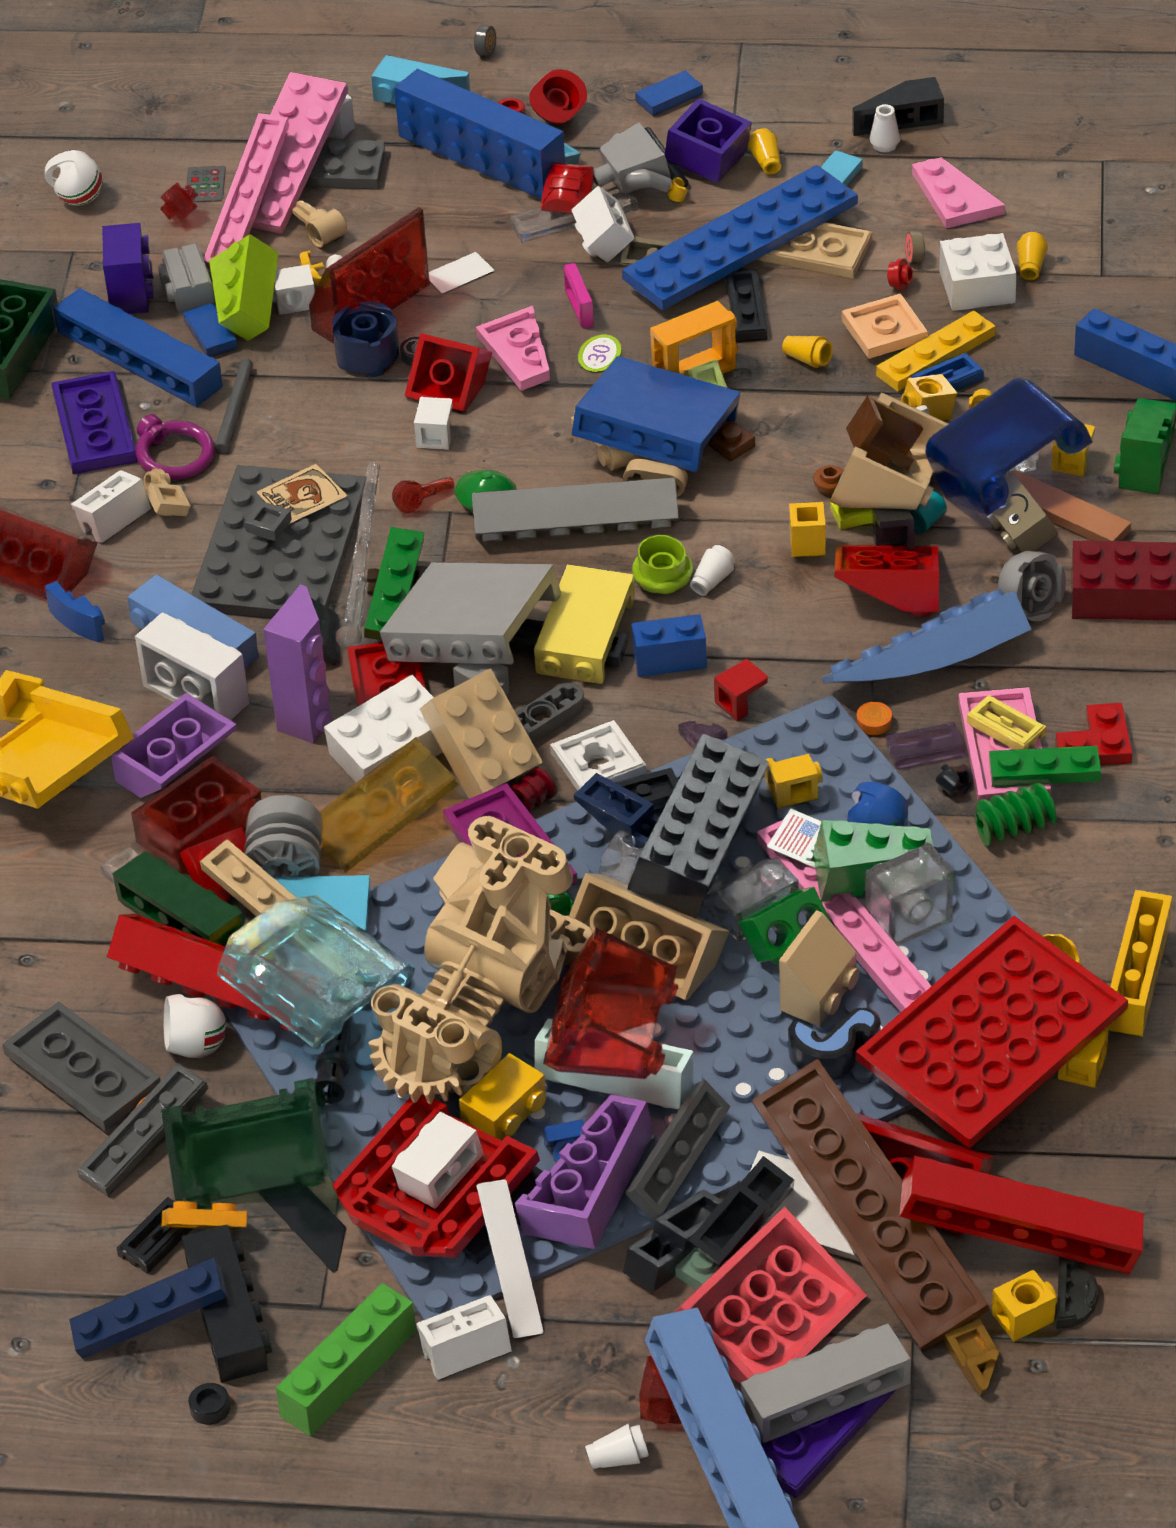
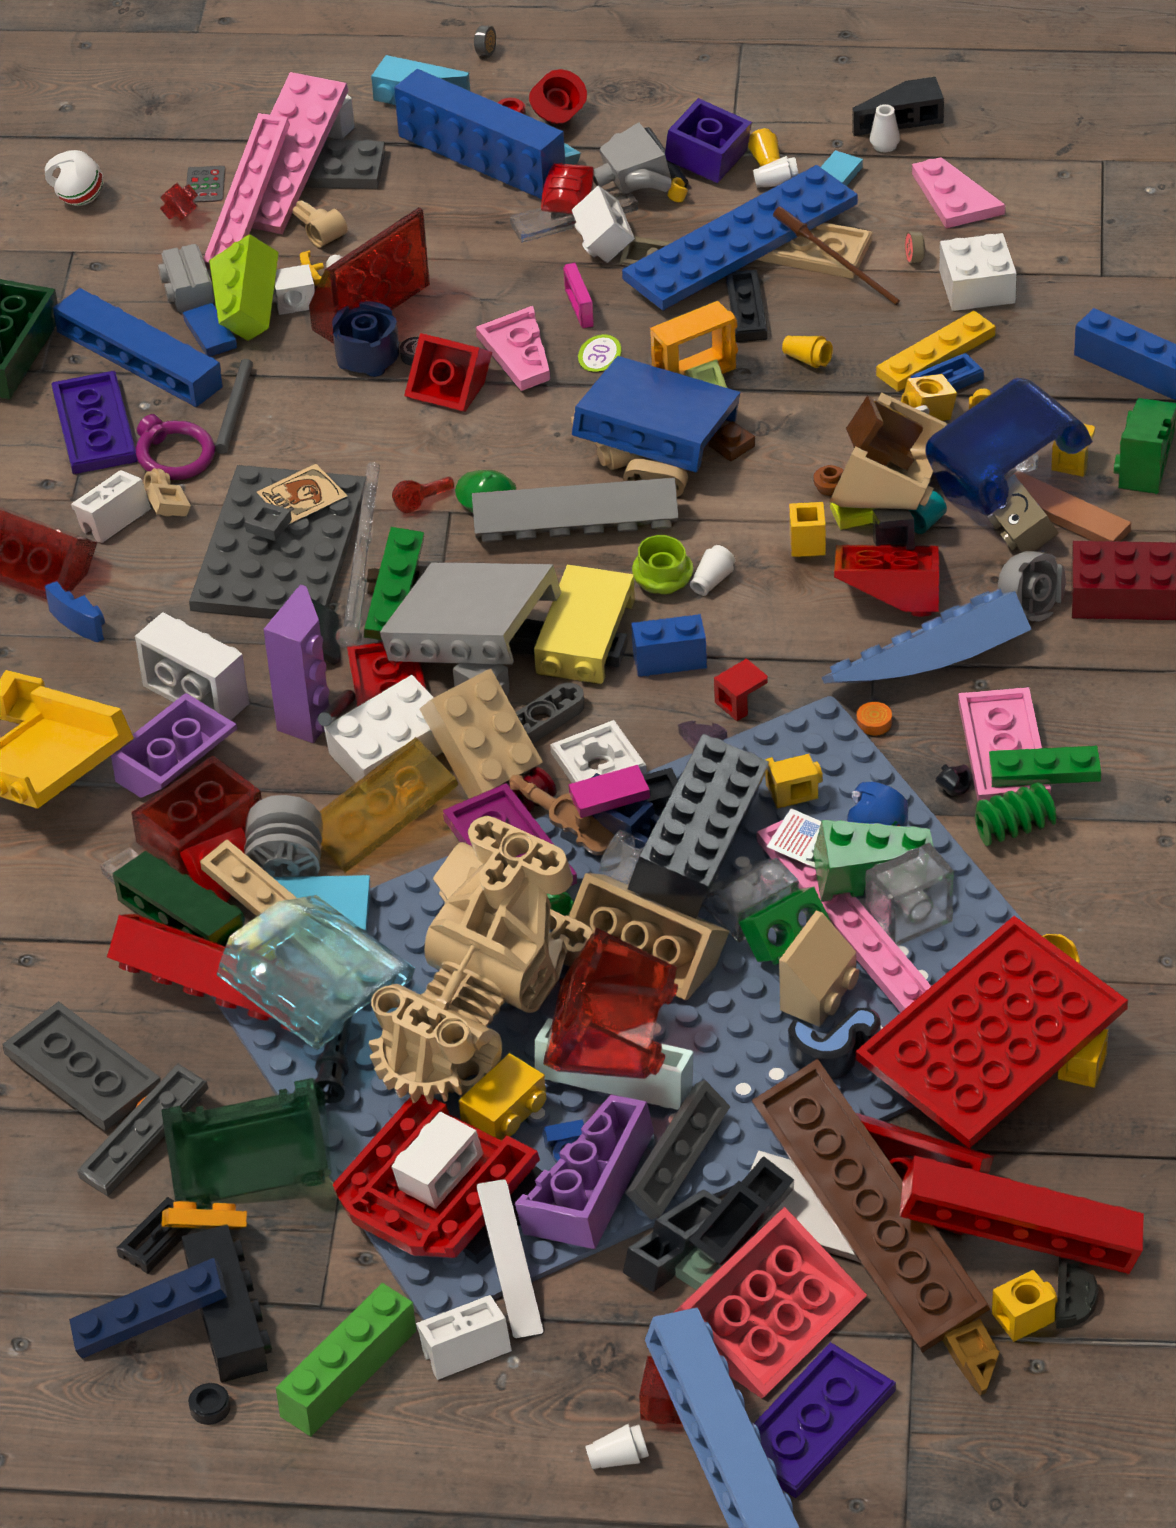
(127, 267): dark purple brick -> none
(162, 596): medium blue brick -> none
(192, 1026): white helmet -> none
(309, 1220): black sticker -> none
(336, 708): none -> black bar
(432, 423): white panel -> none
(459, 272): white sticker -> none
(564, 815): none -> medium nougat piece
(609, 791): none -> dark pink tile
(669, 92): blue tile -> none
(776, 172): none -> white cone
(802, 230): none -> reddish brown piece
(826, 1382): light grey brick -> none
(884, 326): light nougat plate -> none
(900, 274): red plate -> none
(926, 749): clear purple tile -> none
(1002, 727): light yellow tile -> none
(1031, 254): yellow cone -> none
(1106, 731): red plate -> none
(1141, 958): yellow brick -> none

